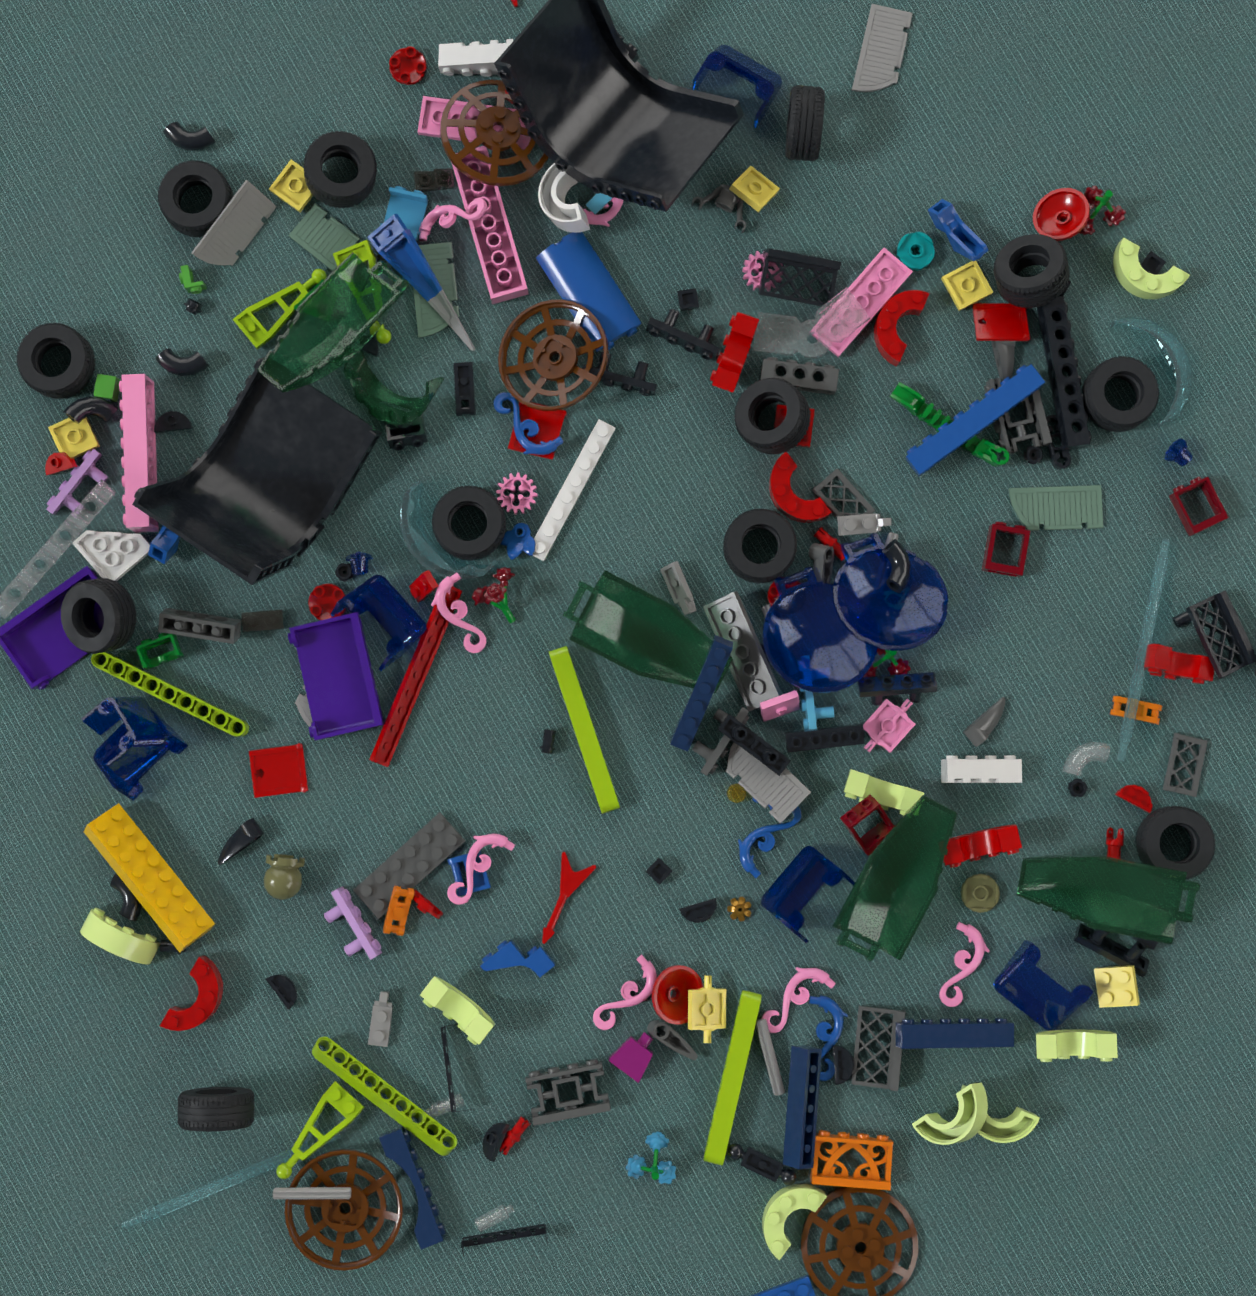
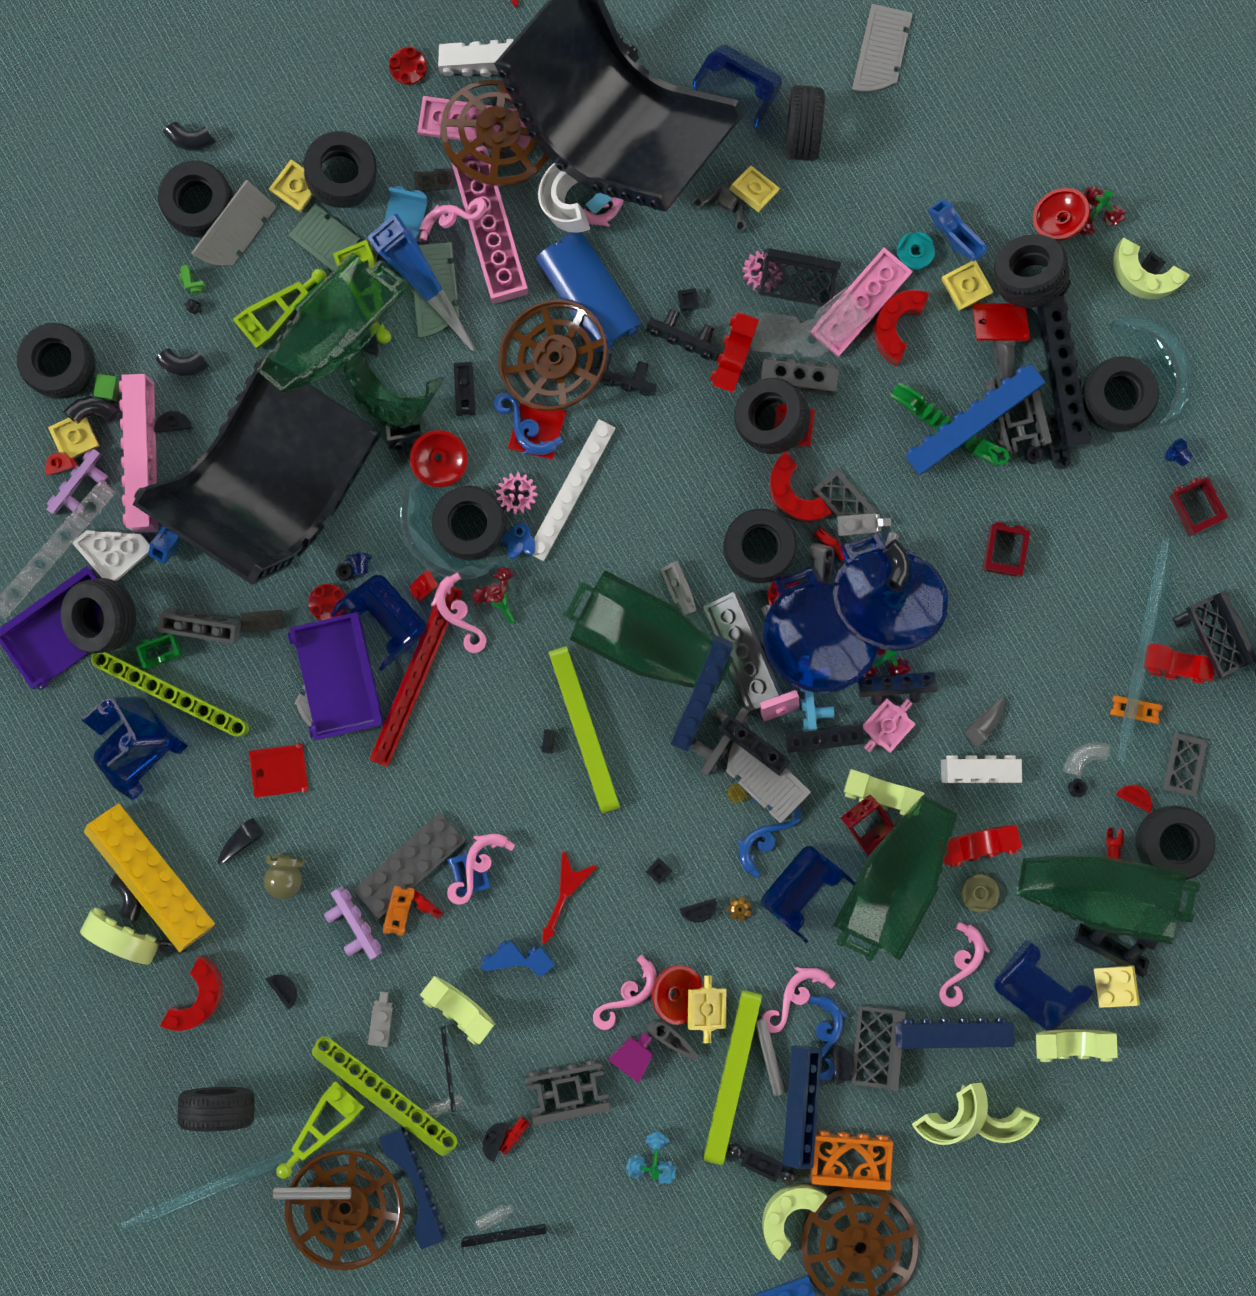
(443, 471): none -> red dish
(1058, 507): sand green piece -> none

